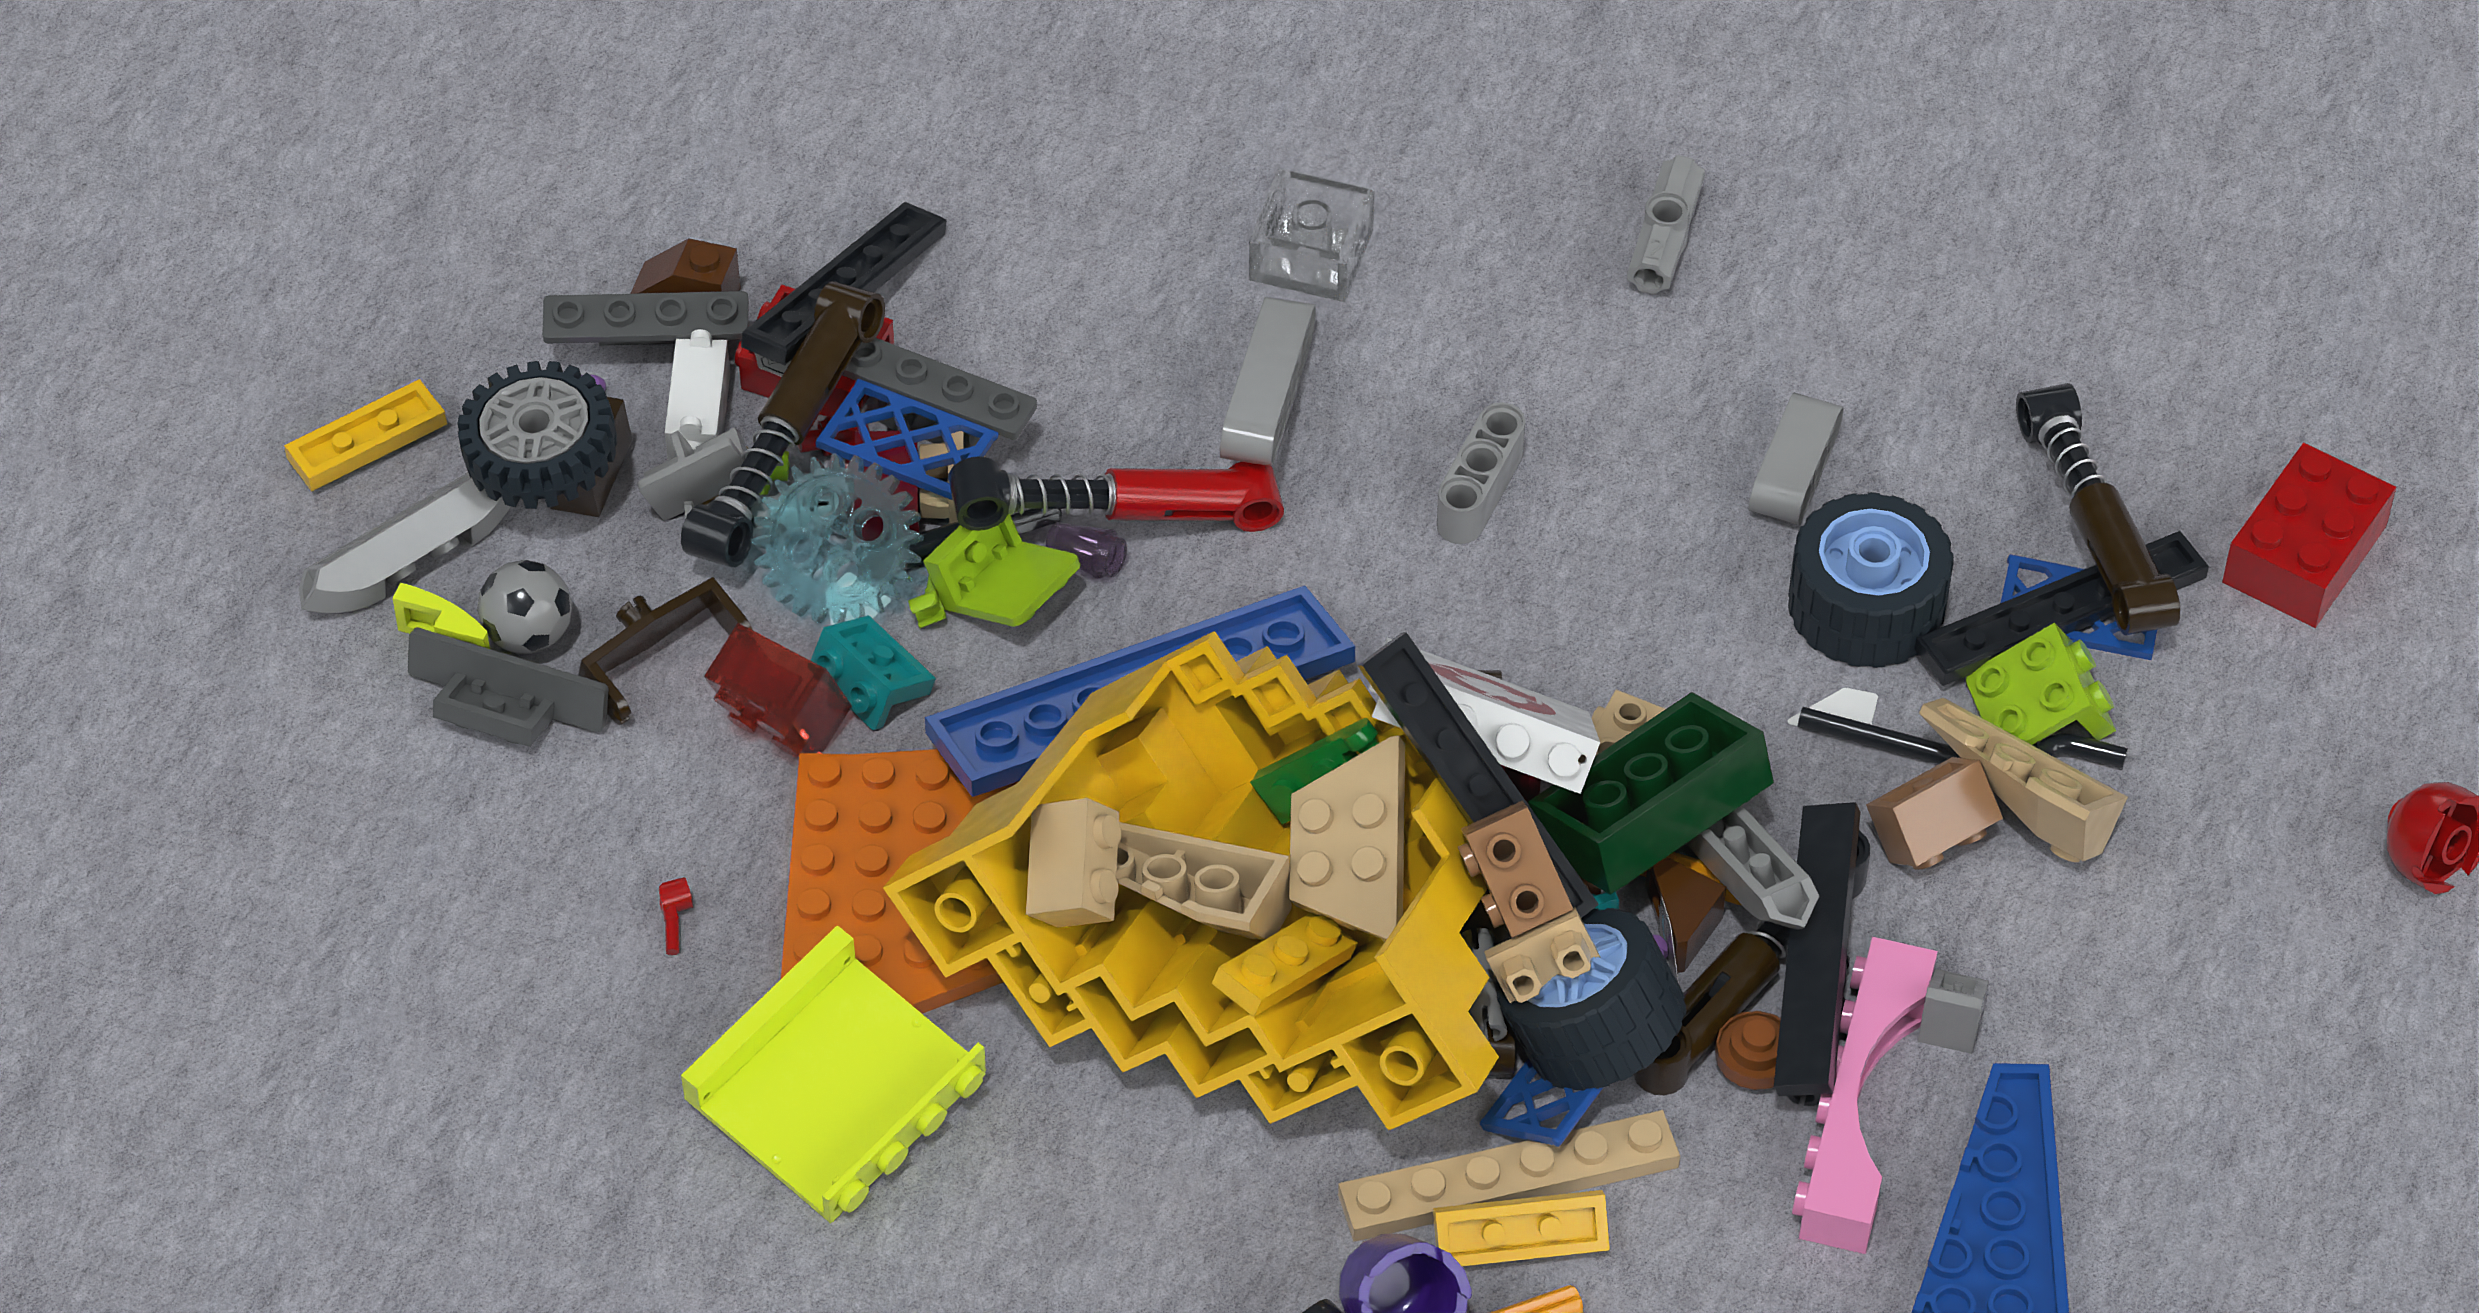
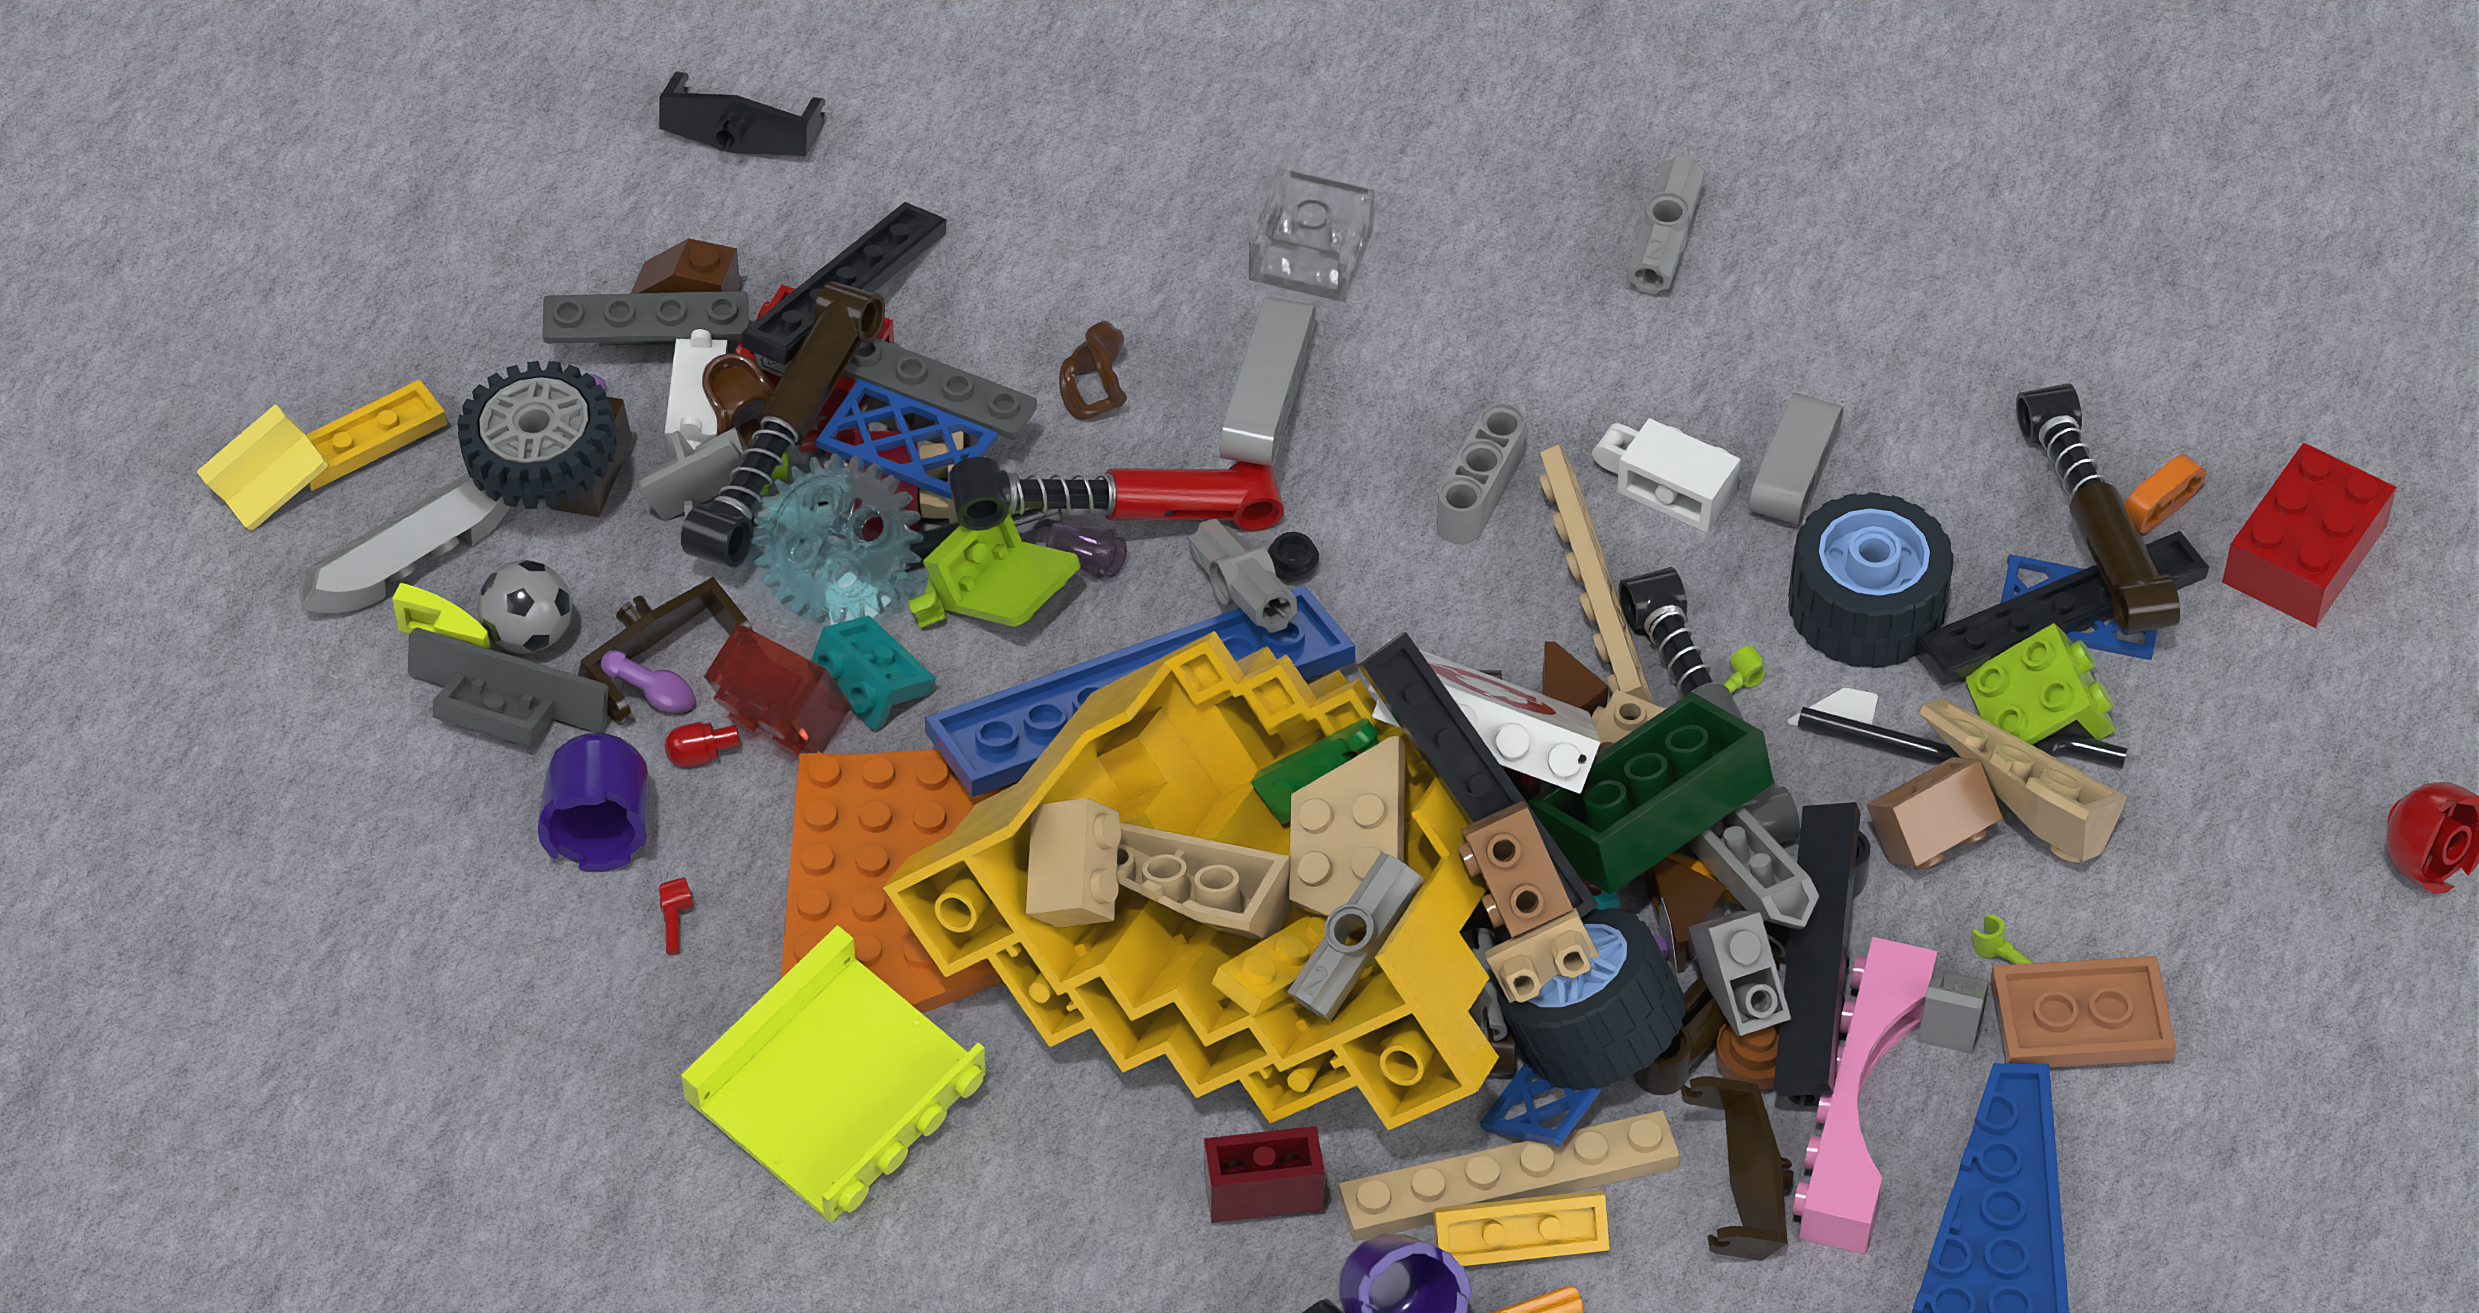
(263, 467): none -> light yellow panel
(595, 802): none -> dark purple cylinder
(661, 688): none -> medium lavender piece
(699, 743): none -> red cylinder
(729, 385): none -> reddish brown piece
(737, 122): none -> black piece
(1096, 353): none -> reddish brown piece
(1243, 575): none -> light grey piece
(1264, 1174): none -> dark red brick
(1297, 547): none -> black plate
(1374, 905): none -> light grey piece
(1570, 680): none -> reddish brown slope
(1589, 565): none -> tan plate
(1659, 607): none -> piece
(1670, 471): none -> white brick
(1740, 970): none -> light grey slope
(1747, 668): none -> lime hand
(1753, 1168): none -> dark brown piece
(1994, 943): none -> lime hand
(2083, 1012): none -> nougat plate
(2164, 492): none -> orange beam

